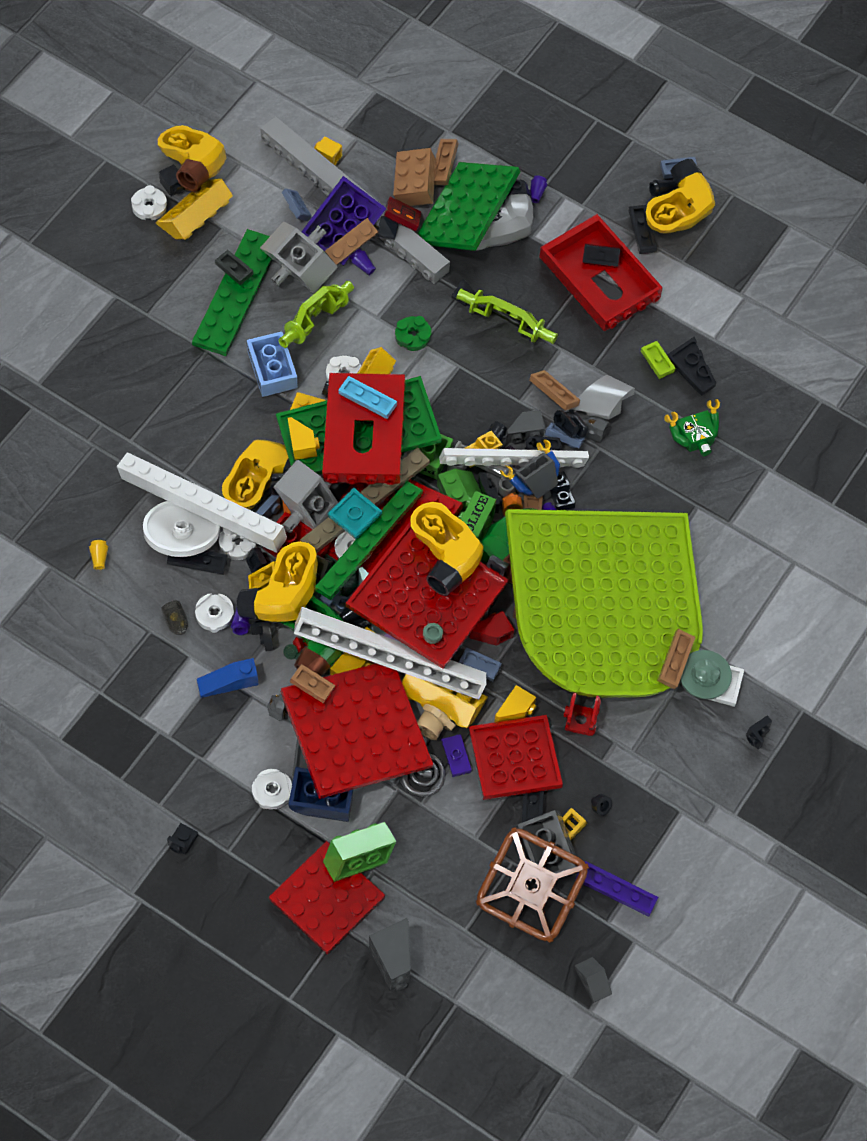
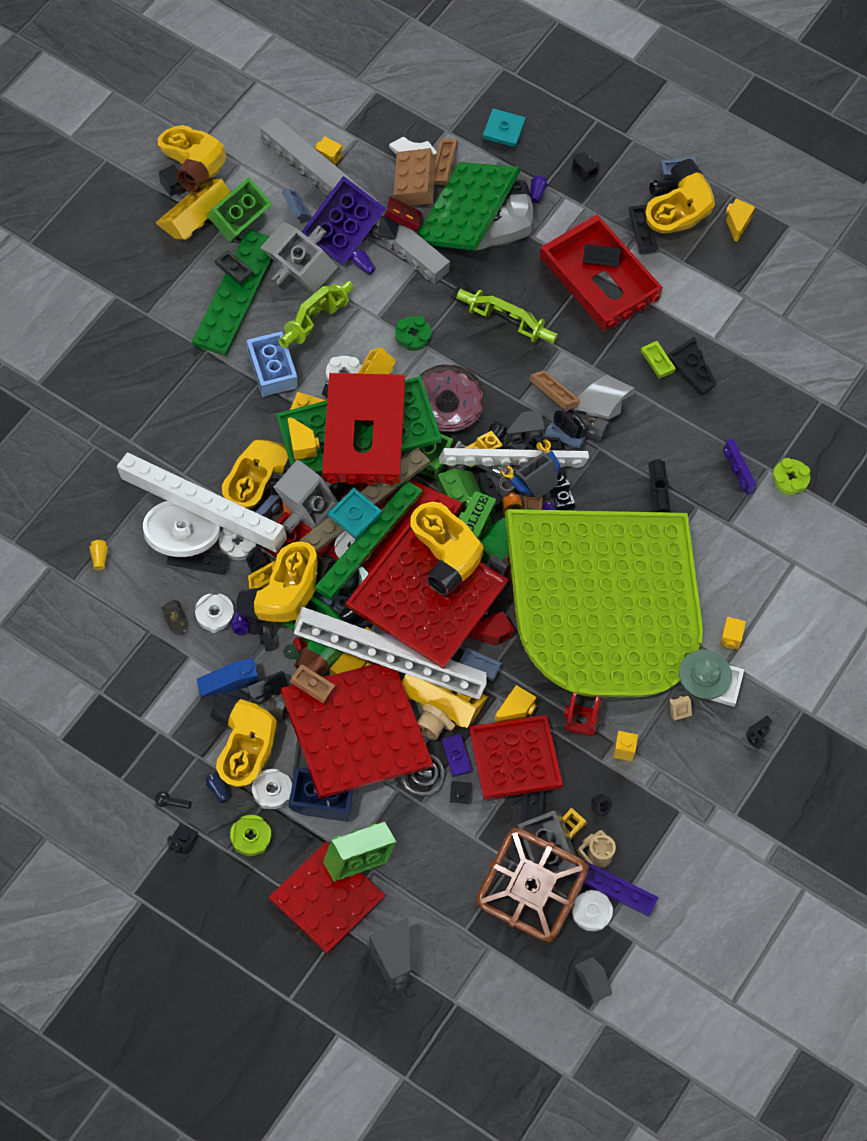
(145, 195): white plate -> none
(163, 799): none -> black bar
(217, 787): none -> dark blue cone
(239, 209): none -> bright green brick
(248, 743): none -> yellow piece
(256, 845): none -> lime plate
(266, 687): none -> black plate
(351, 241): medium nougat plate -> none
(367, 397): medium azure plate -> none
(405, 145): none -> white tile
(432, 633): sand green tile -> none
(454, 396): none -> clear smoke dish
(460, 792): none -> black plate
(504, 127): none -> teal plate
(585, 166): none -> black brick
(592, 910): none -> white tile
(600, 849): none -> tan piece
(625, 746): none -> yellow brick
(658, 478): none -> black piece
(676, 659): medium nougat plate -> none
(680, 707): none -> tan tile
(696, 430): green torso -> none
(732, 633): none -> yellow brick
(738, 217): none -> yellow slope
(739, 467): none -> dark purple plate
(793, 467): none -> lime plate

